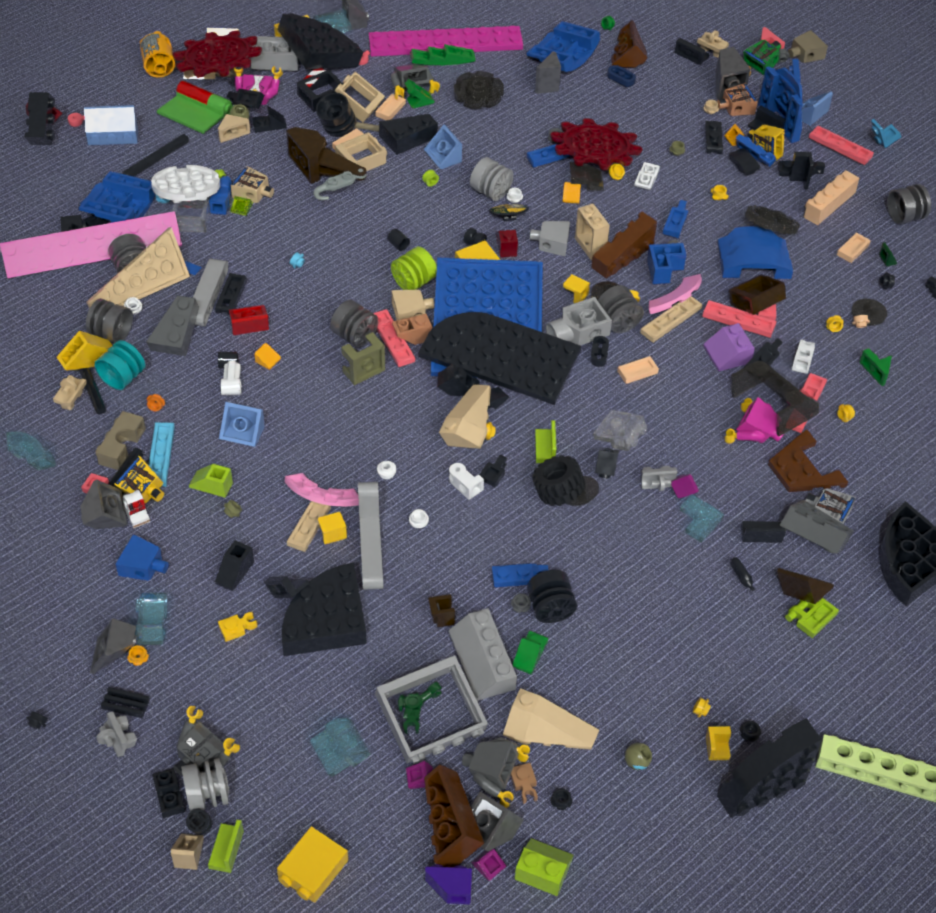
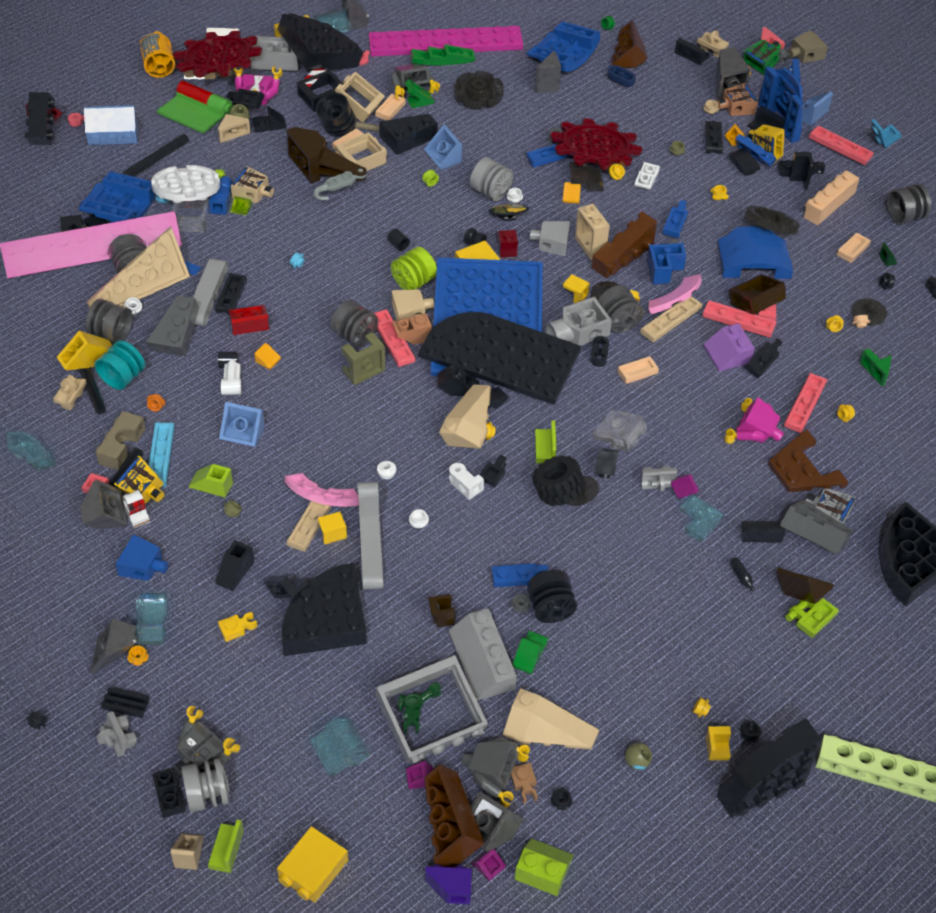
(202, 824): black wheel -> none
(801, 404): clear smoke windscreen -> none
(803, 357): white leg -> none

